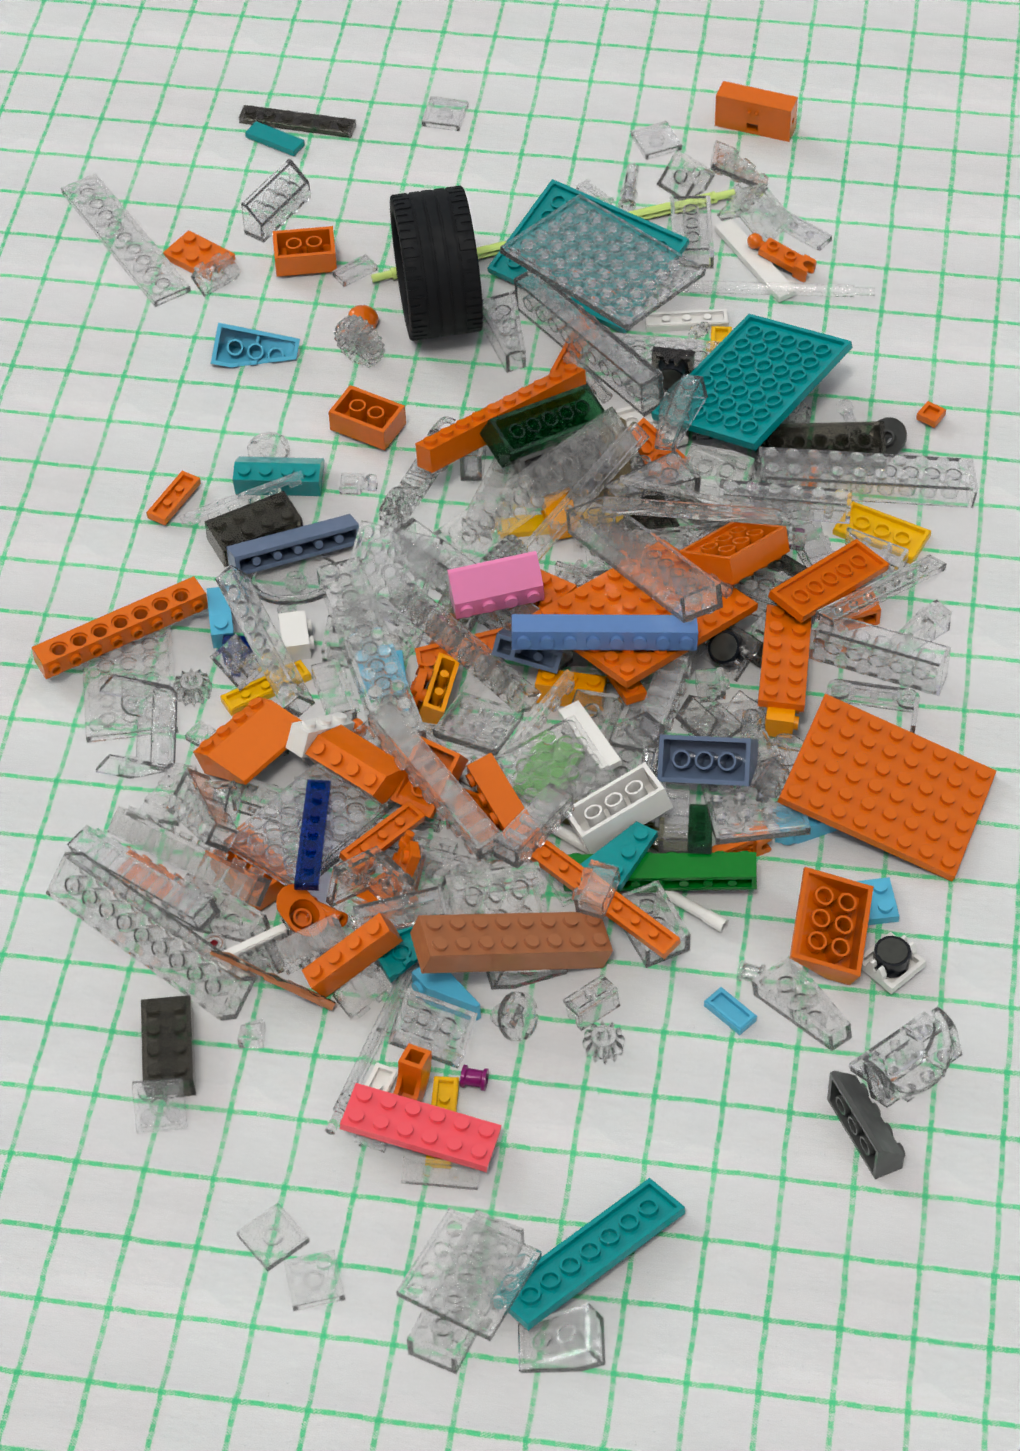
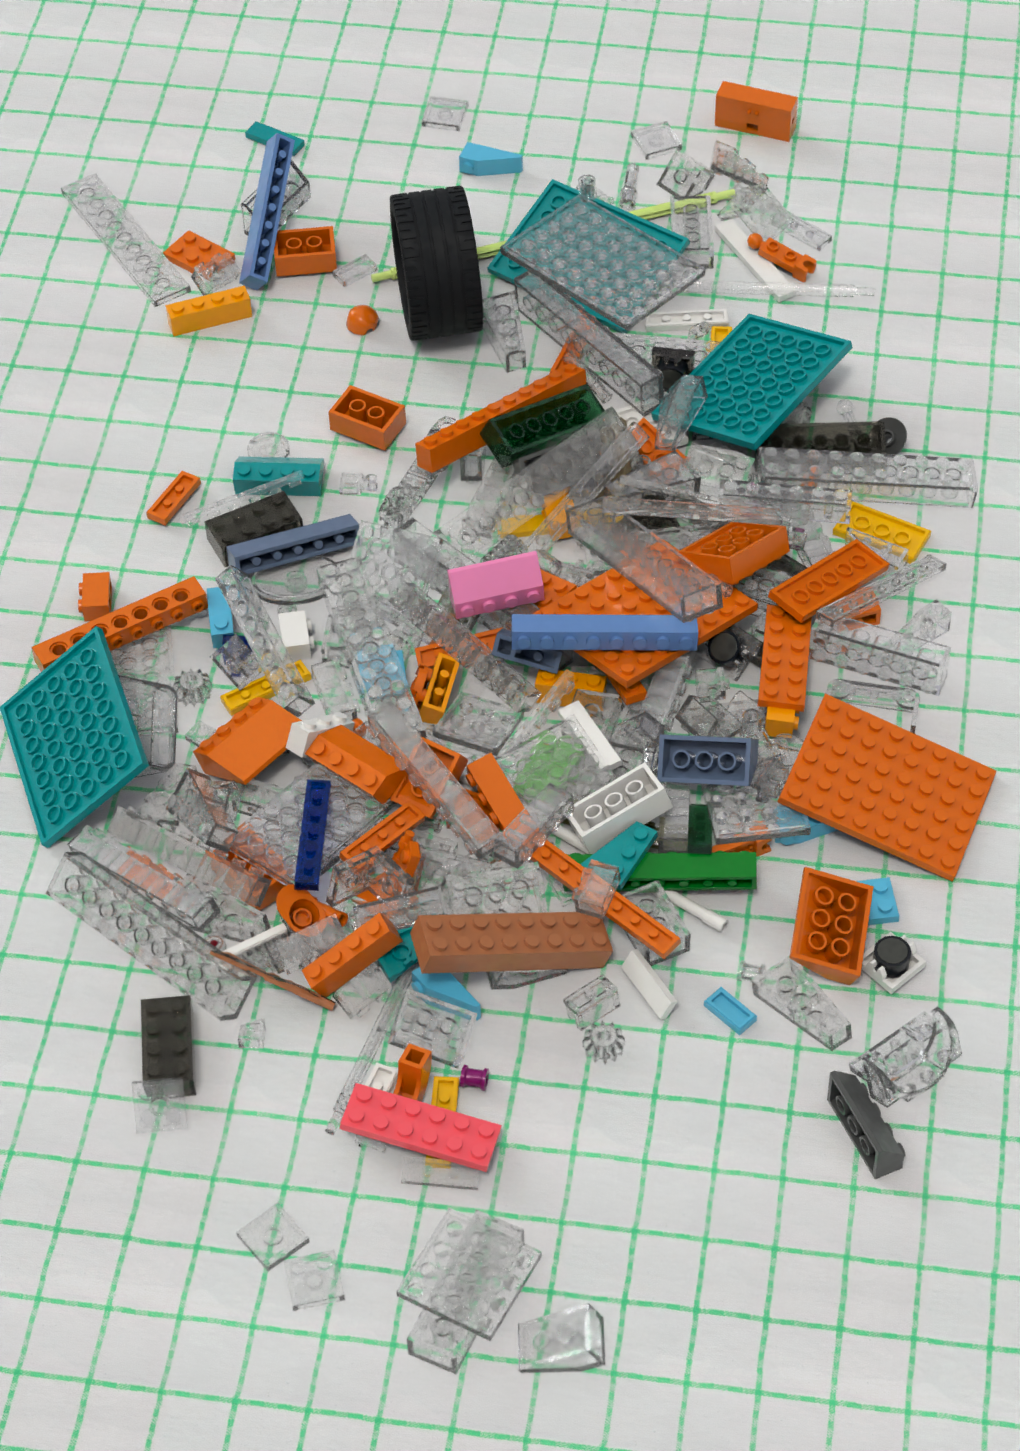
(73, 737): none -> teal plate
(96, 595): none -> orange brick
(208, 310): none -> light orange brick
(244, 347): medium azure wedge -> none
(267, 211): none -> medium blue brick
(298, 121): clear smoke plate -> none
(359, 341): clear gear -> none
(484, 161): none -> medium azure slope
(516, 1016): clear tile -> none
(548, 562): none -> clear brick
(587, 185): none -> clear bush
(595, 1250): teal plate -> none
(649, 984): none -> white tile
(931, 414): orange plate -> none

